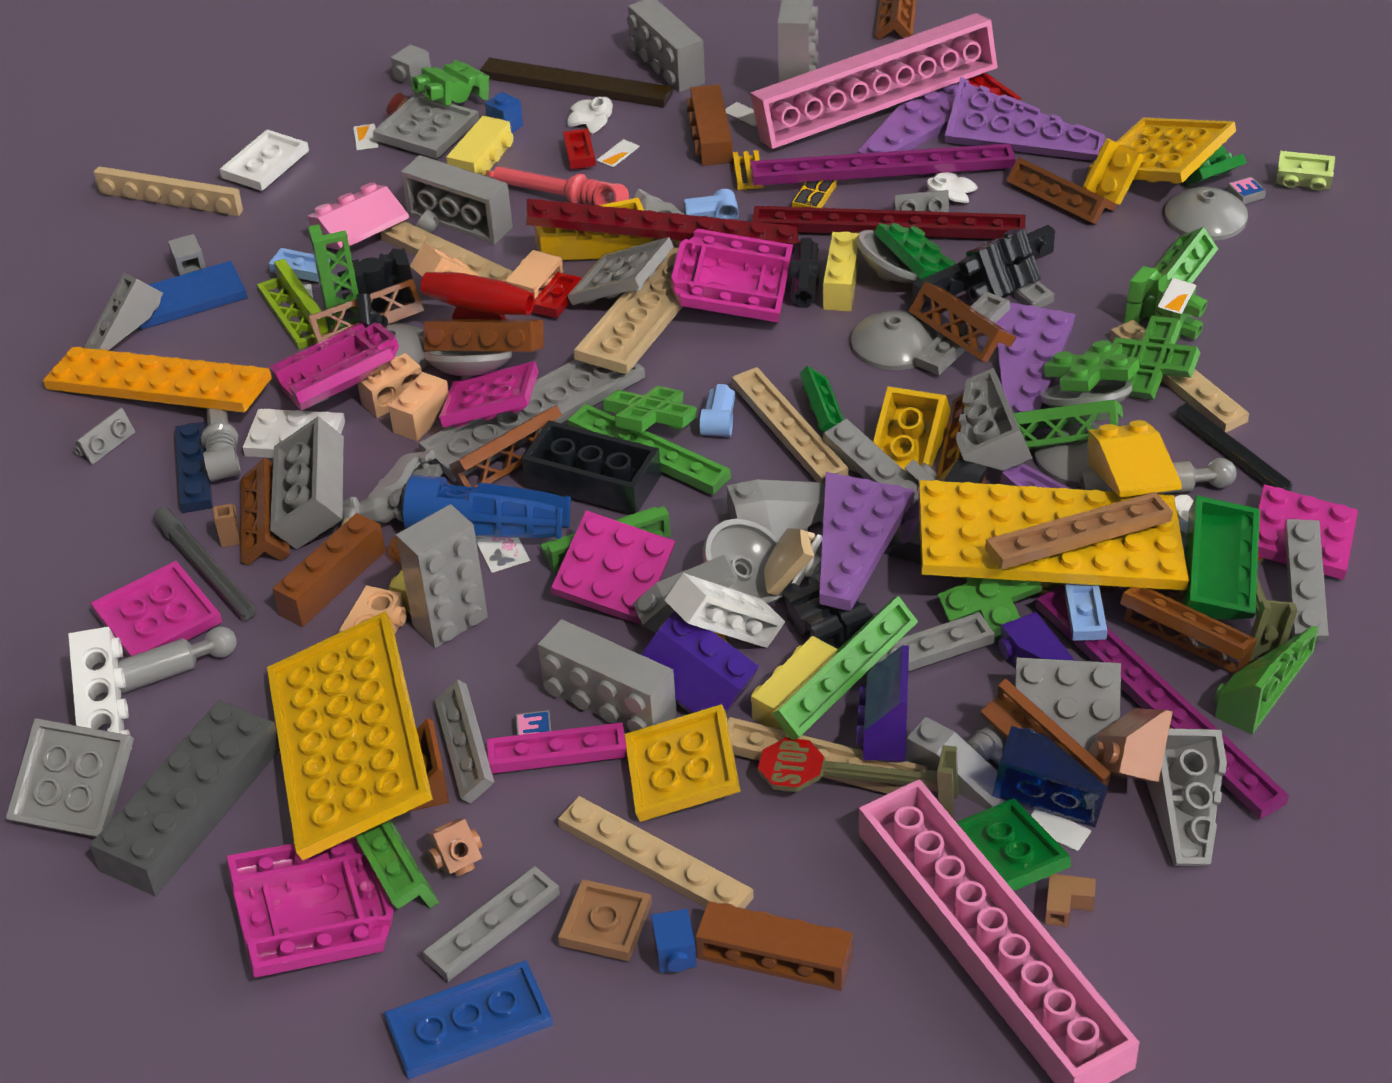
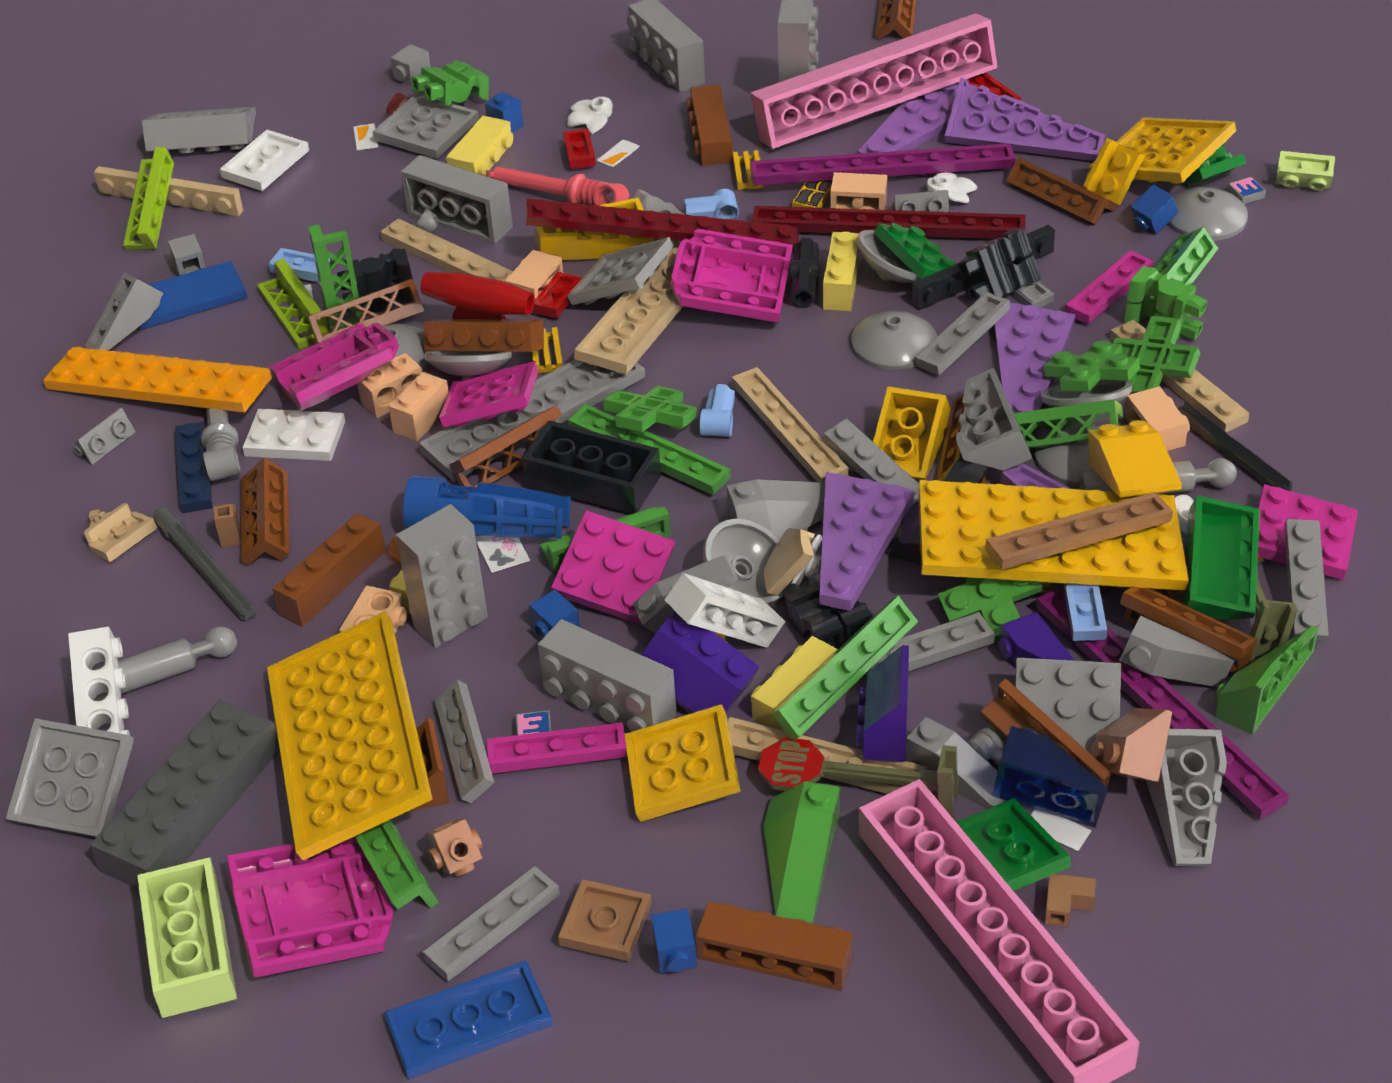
(116, 531): none -> tan slope
(152, 204): none -> lime fence
(156, 610): dark pink plate -> none
(186, 938): none -> yellowish green brick
(200, 129): none -> light grey slope
(307, 483): light grey brick -> none
(359, 214): bright pink slope -> none
(366, 314): black arm -> none
(388, 496): light grey animal -> none
(434, 260): light nougat brick -> none
(548, 367): none -> yellow tile
(549, 611): none -> blue brick
(577, 82): dark brown tile -> none
(652, 856): tan plate -> none
(742, 112): white sticker -> none
(799, 845): none -> bright green wedge
(821, 398): green plate -> none
(859, 191): none -> light nougat brick
(919, 472): light grey plate -> none
(966, 315): dark orange fence -> none
(1107, 287): none -> dark pink plate
(1154, 209): none -> blue brick
(1161, 413): none -> light nougat brick
(1174, 655): none -> light grey slope
(1177, 296): white sticker -> none

